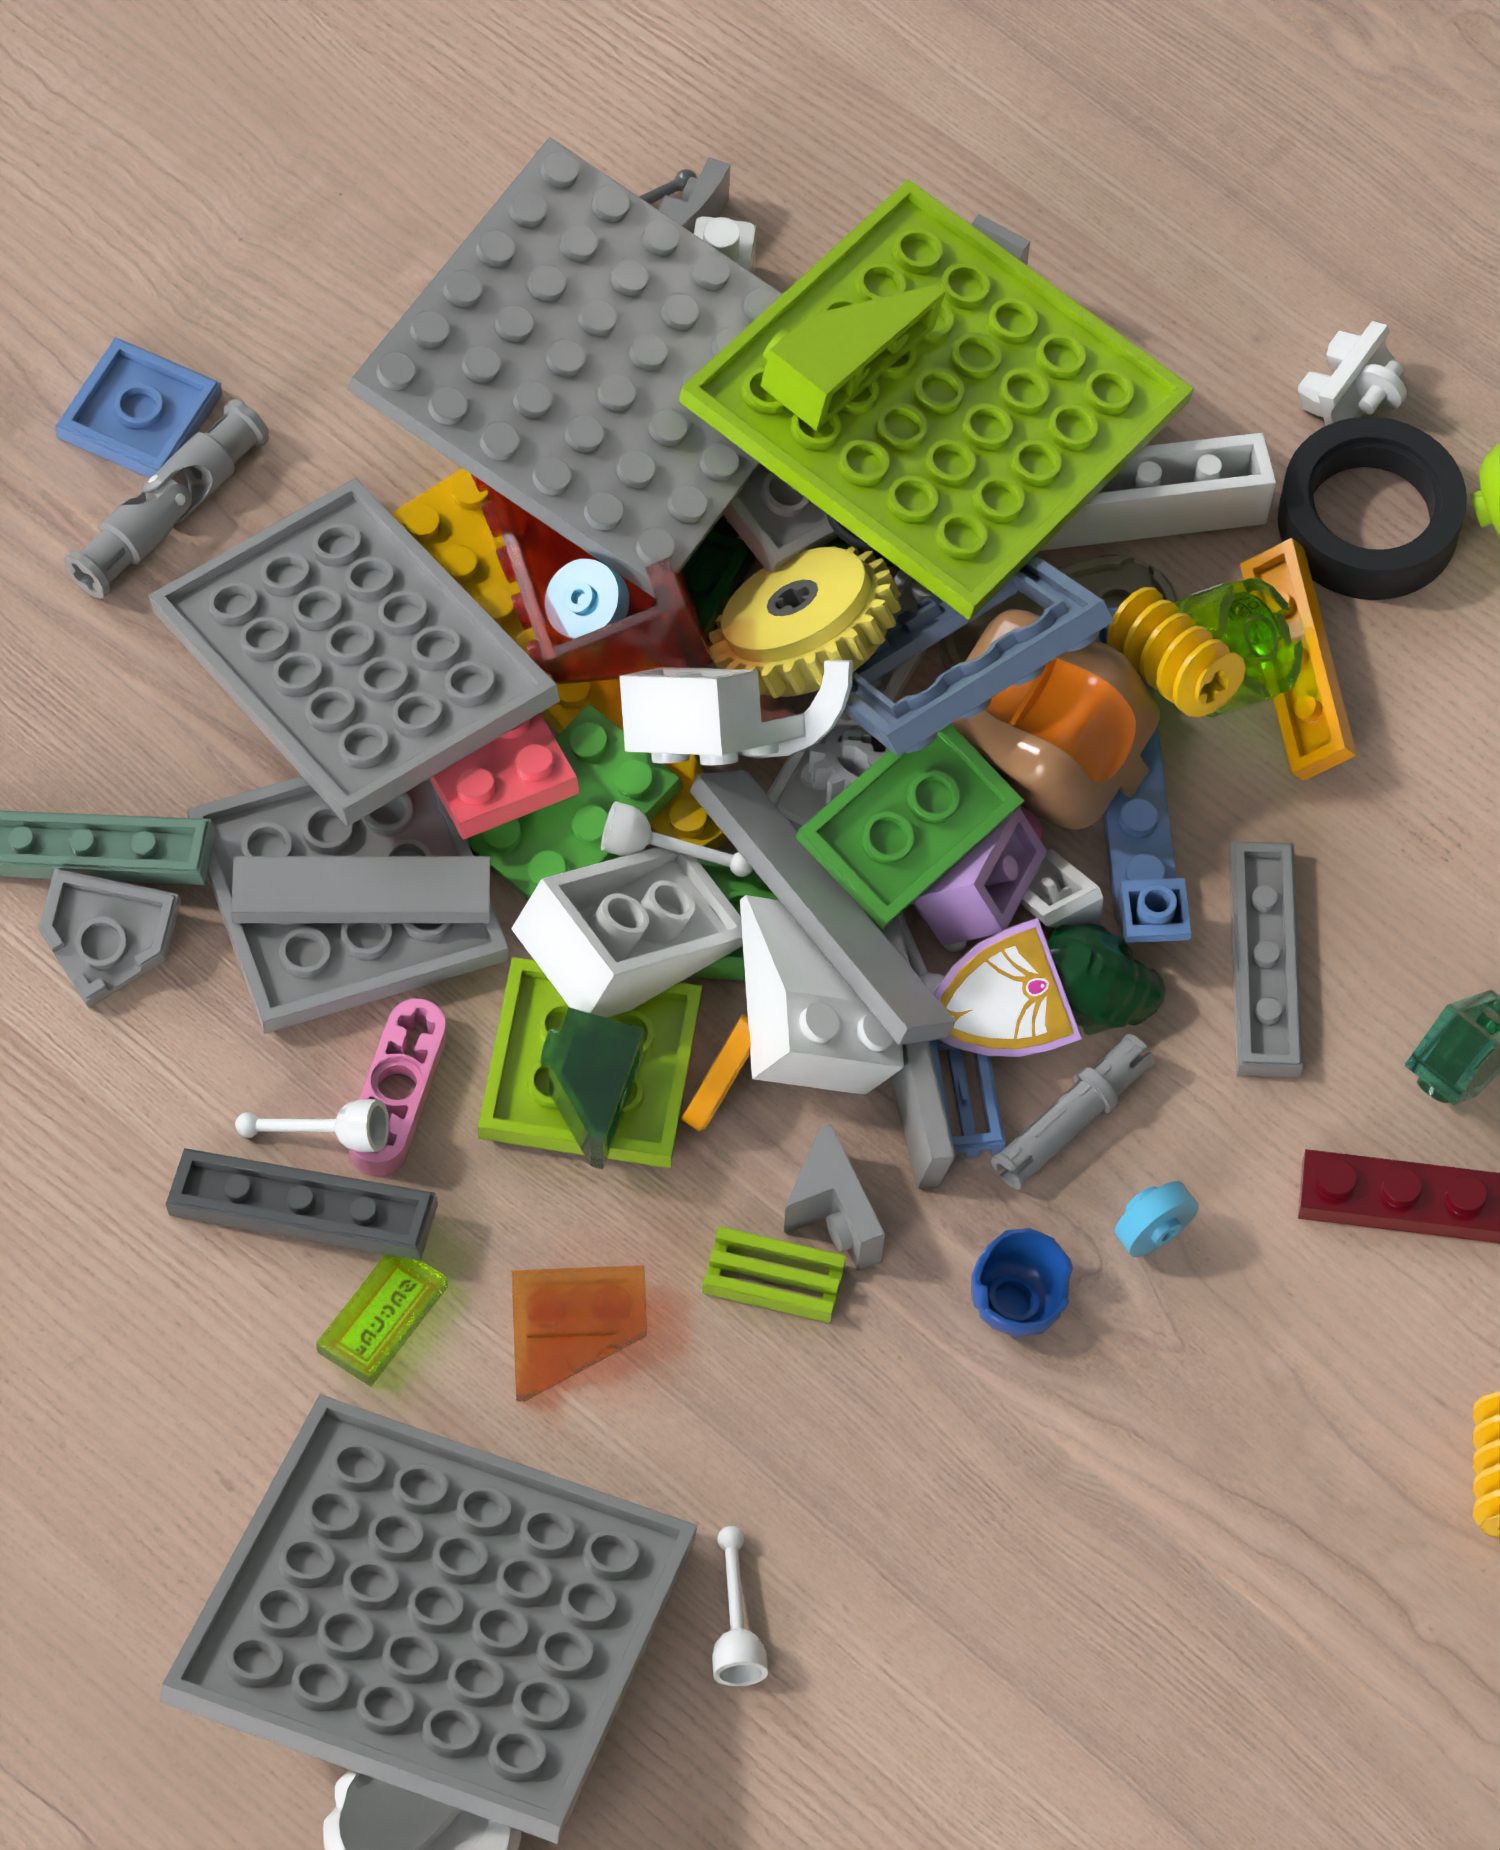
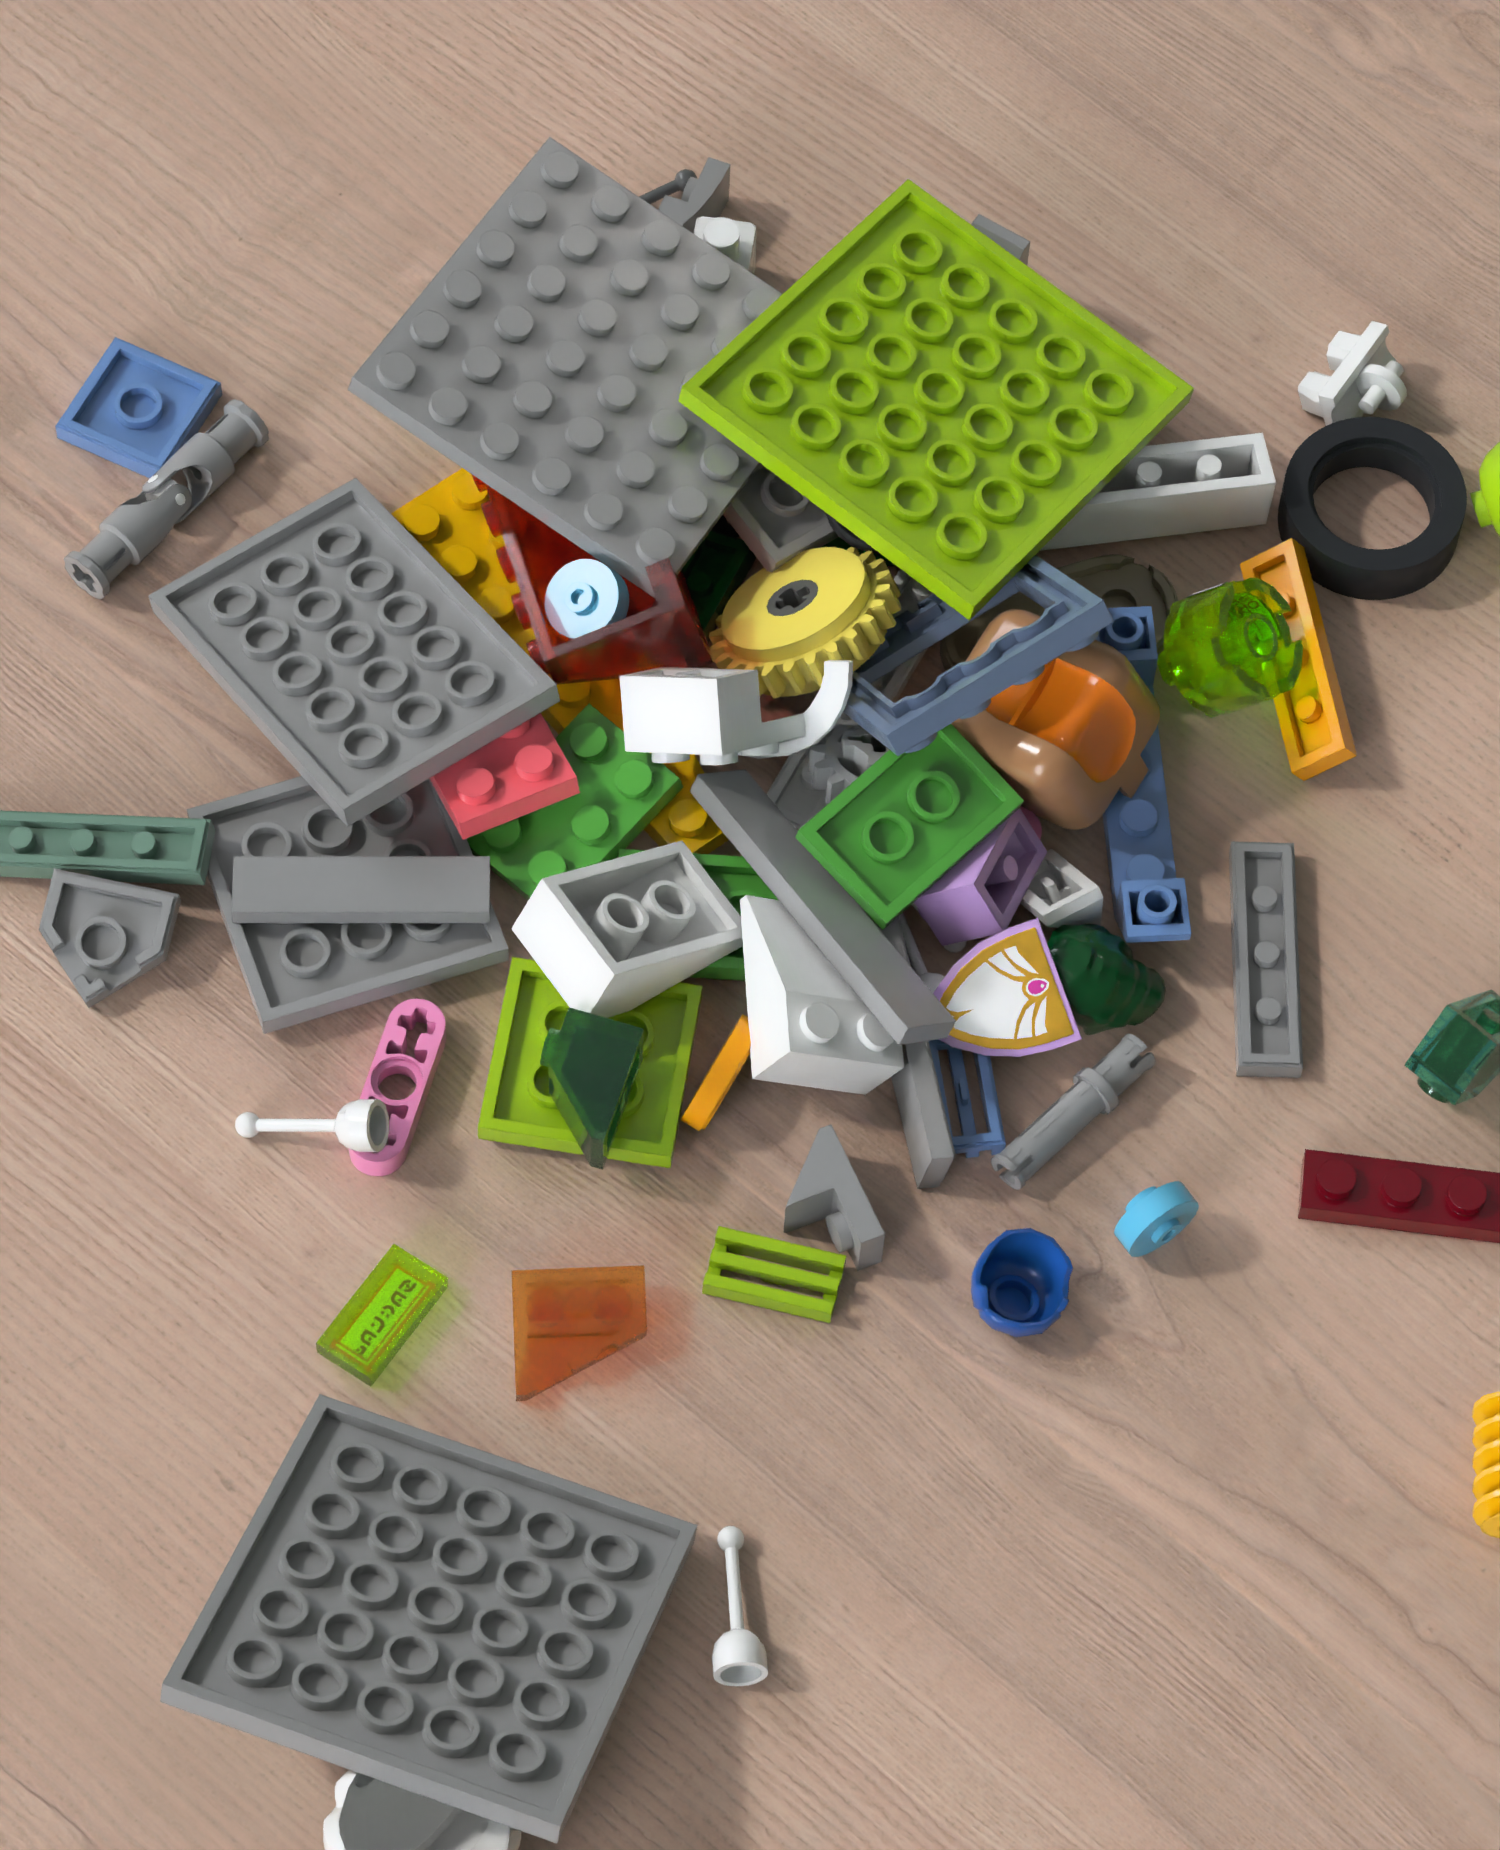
(302, 1204): dark grey tile -> none
(630, 832): white hinge -> none
(844, 350): lime slope -> none
(1175, 653): yellow piece -> none

